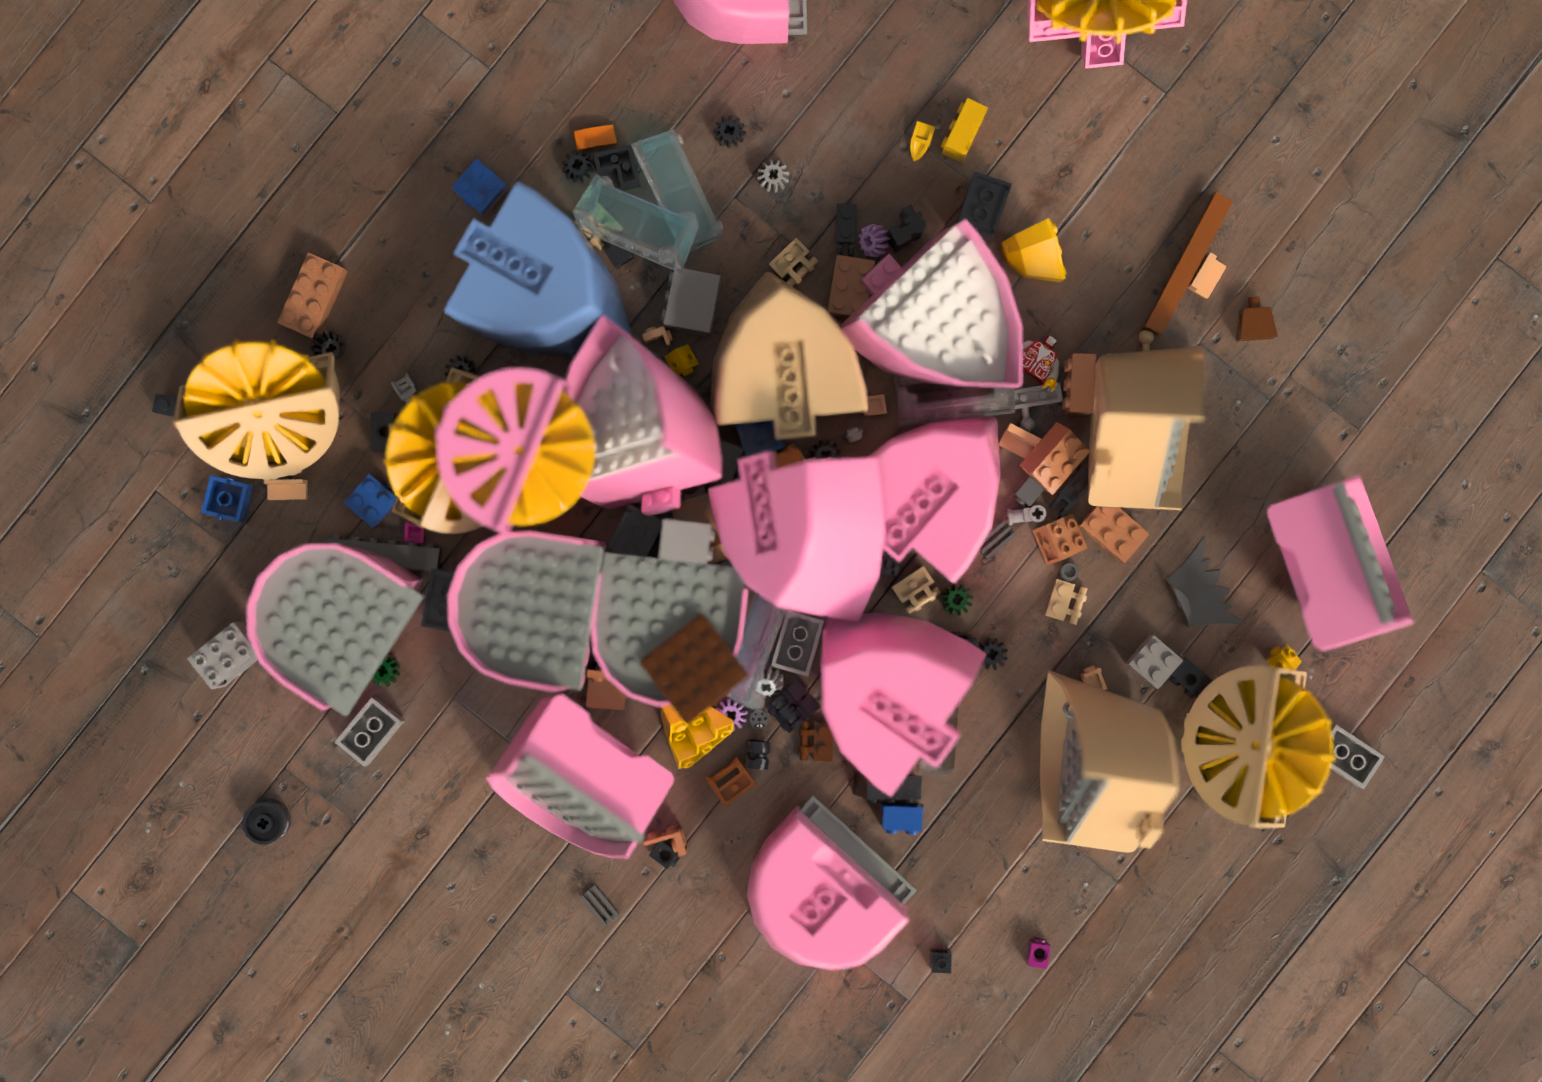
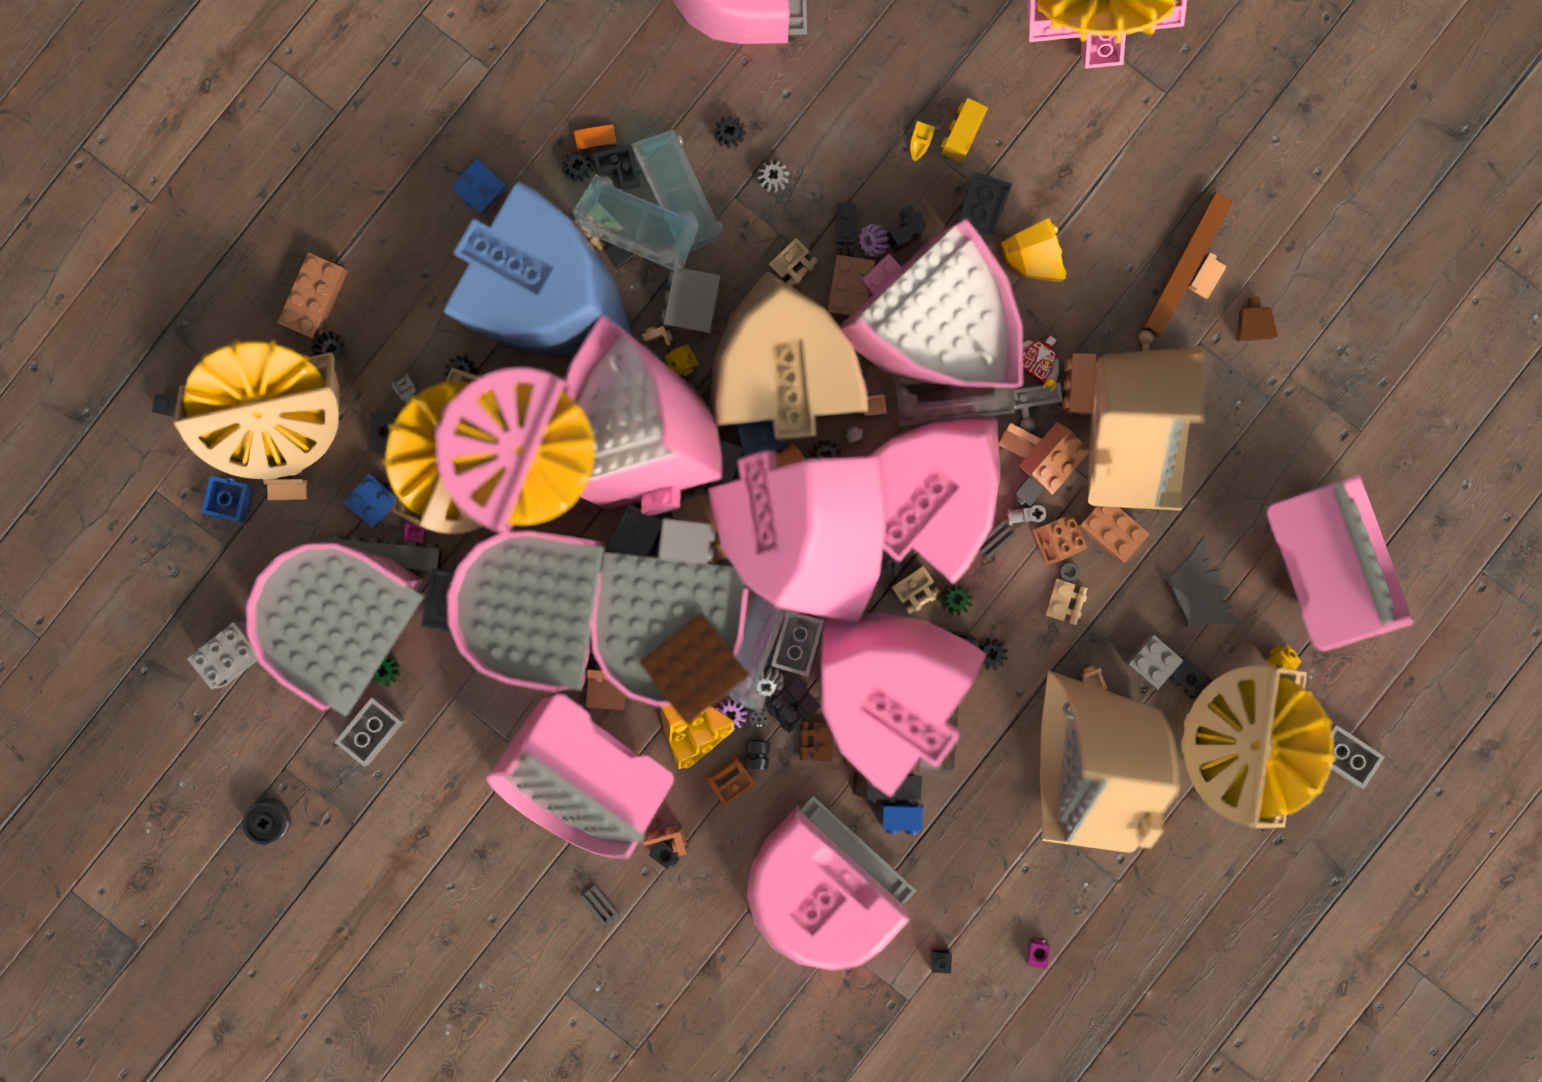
(1072, 491): black hinge -> none

